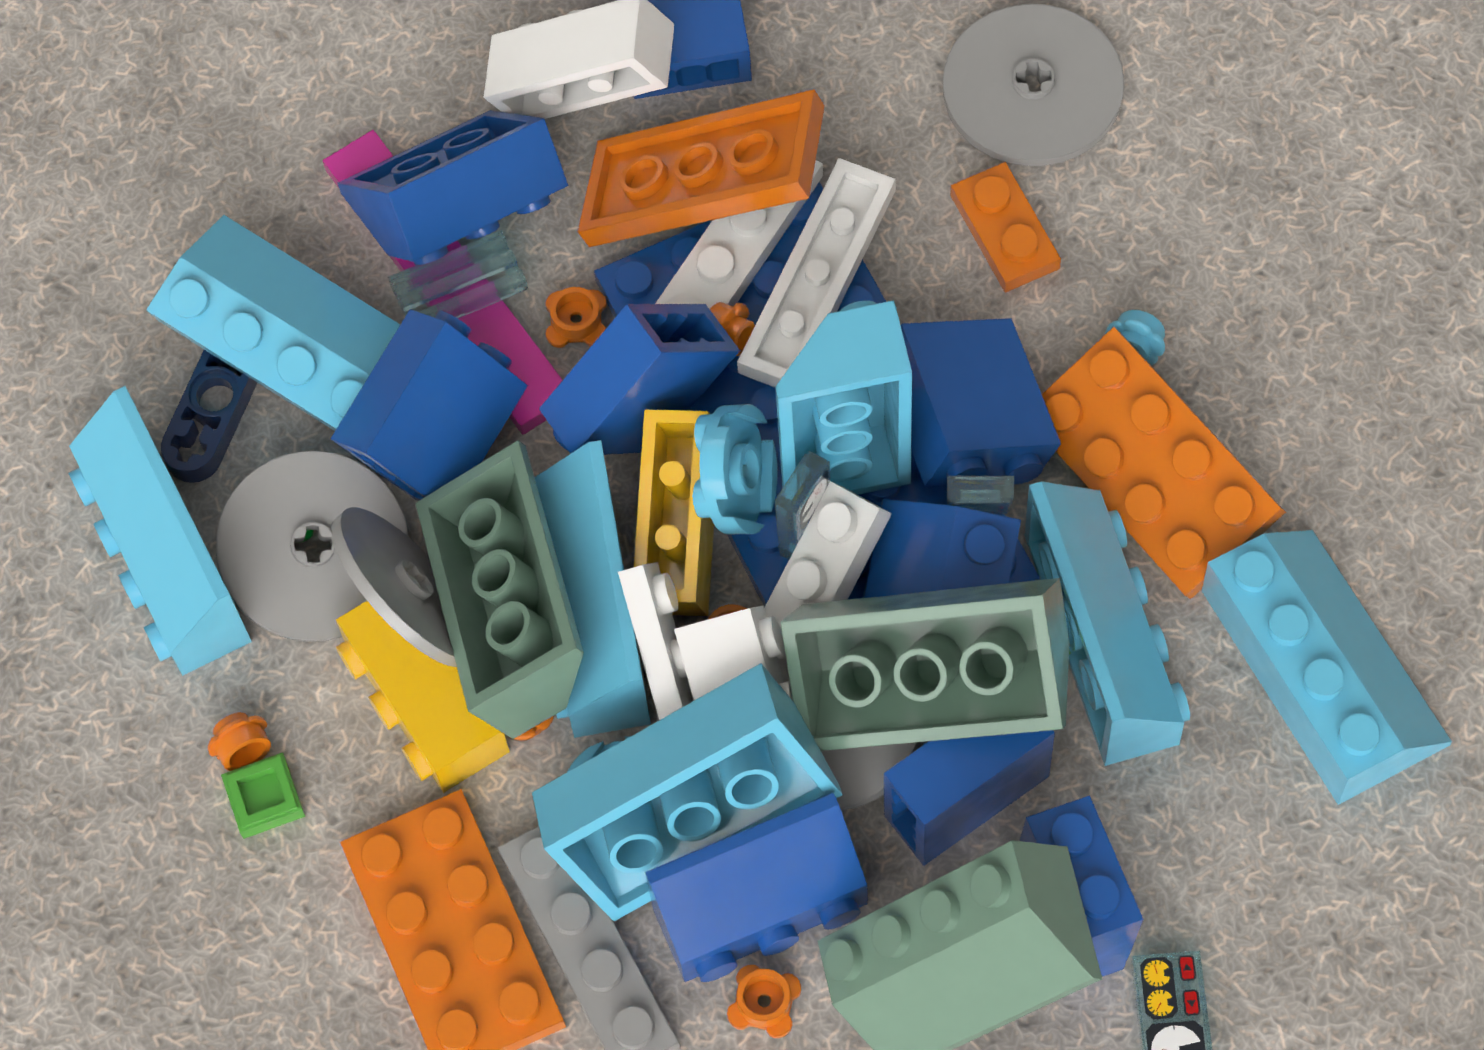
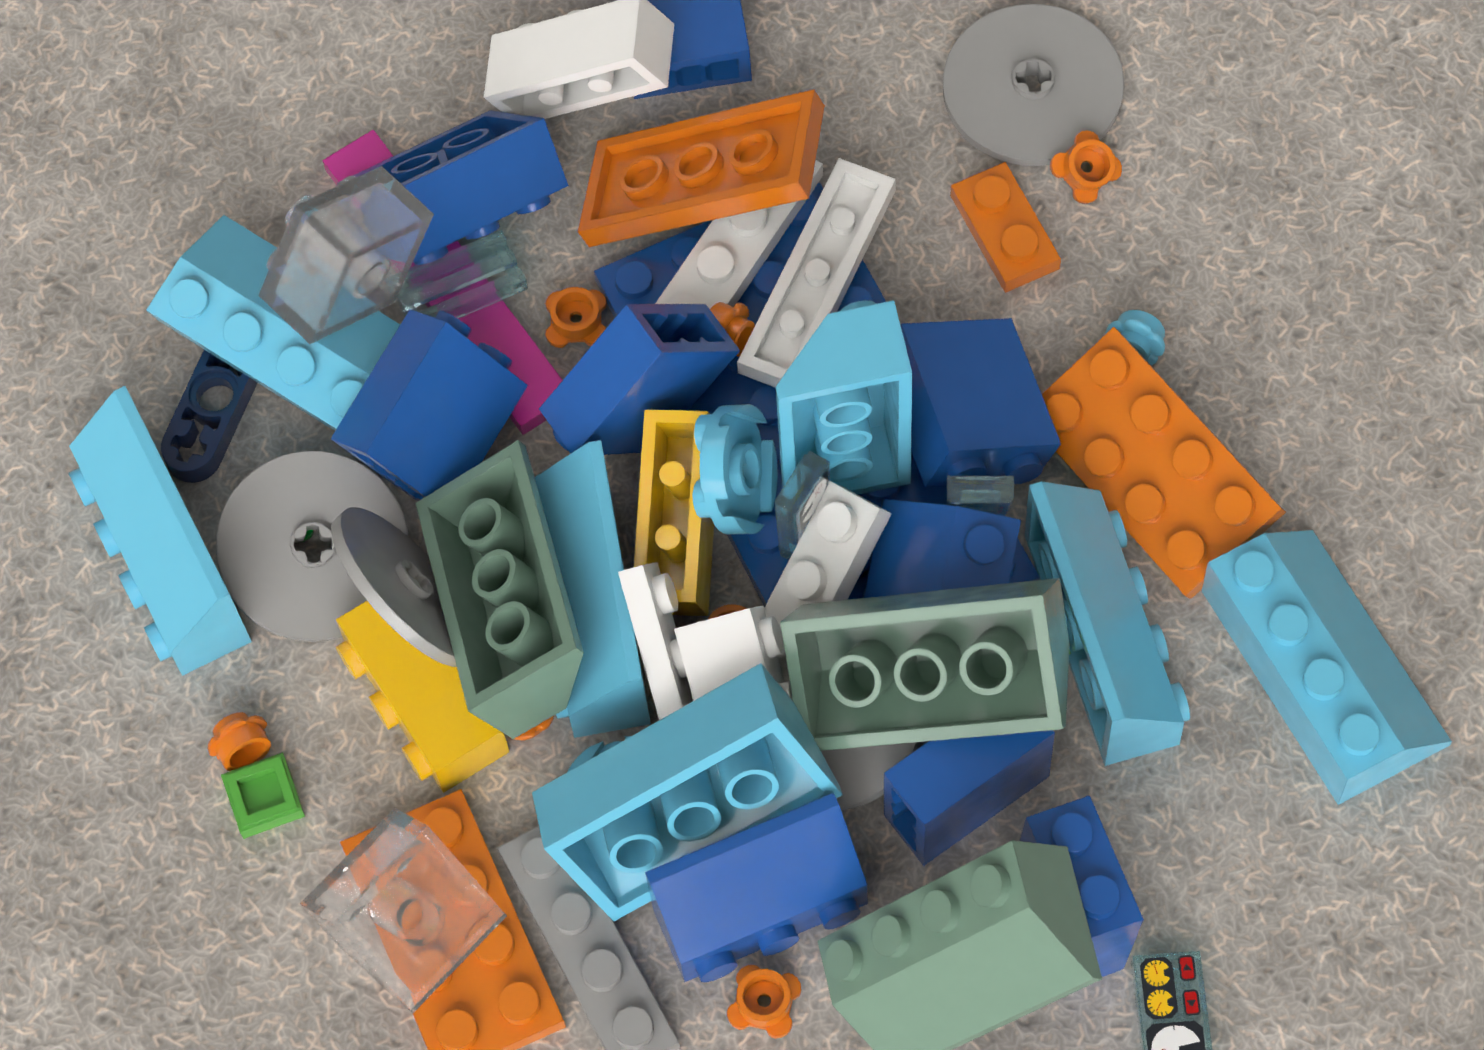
(344, 253): none -> clear brick
(404, 908): none -> clear slope
(1103, 164): none -> orange plate

